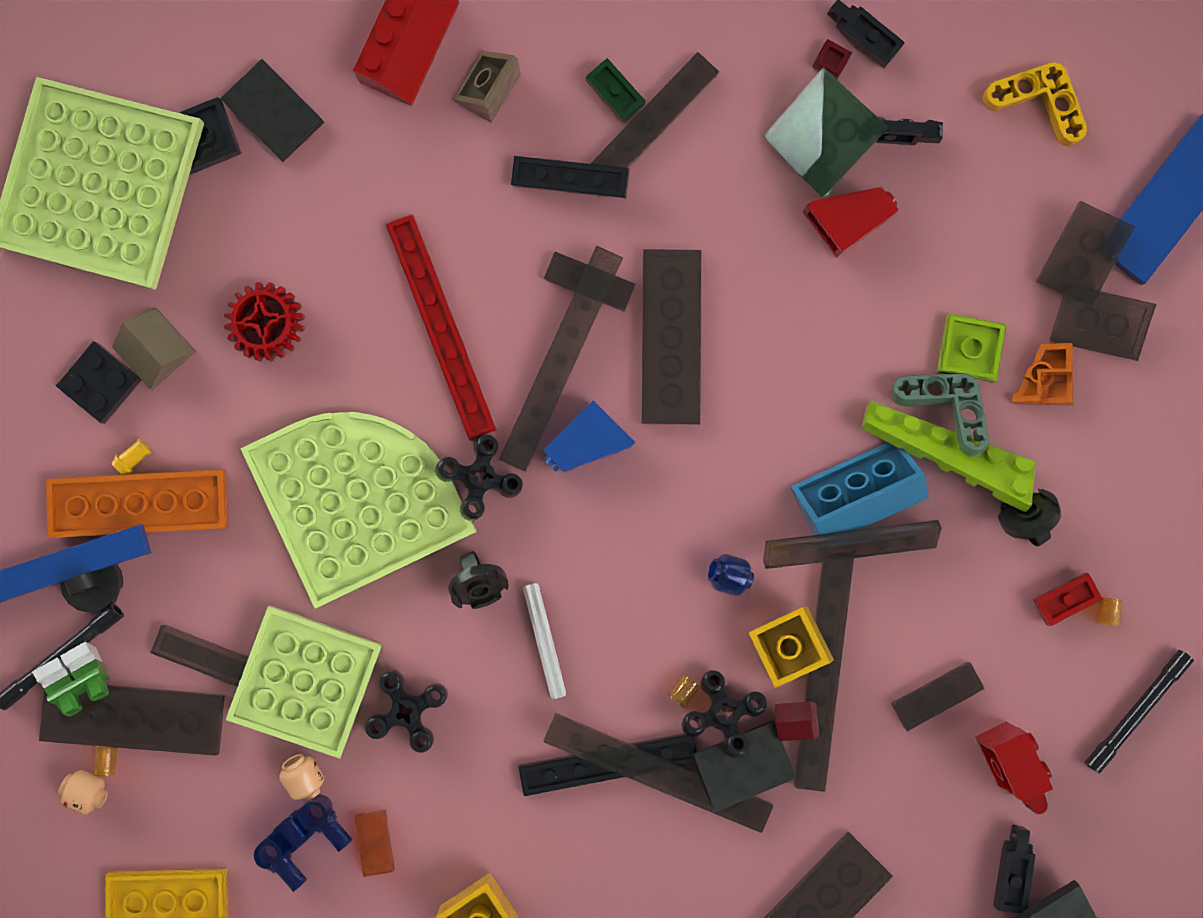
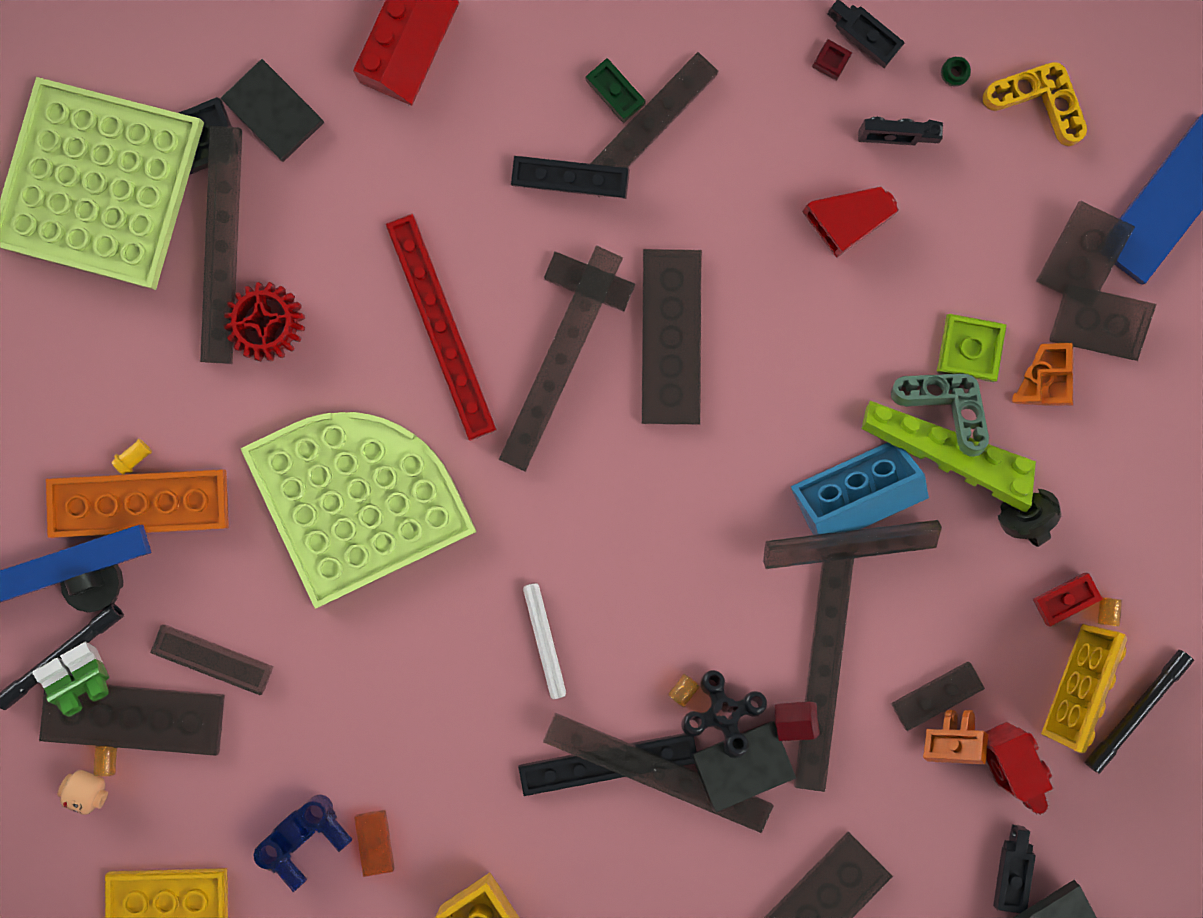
(98, 382): black plate -> none
(152, 347): dark tan slope -> none
(221, 242): none -> clear smoke tile
(301, 777): light nougat head -> none
(304, 681): yellowish green plate -> none
(400, 700): black gear -> none
(475, 489): black gear -> none
(477, 583): pearl dark grey tile -> none
(488, 84): dark tan slope -> none
(586, 440): blue slope -> none
(730, 574): clear blue head -> none
(791, 646): yellow brick -> none
(825, 132): clear green slope -> none
(956, 745): none -> orange hinge
(961, 66): none -> dark green plate
(1085, 687): none -> yellow slope

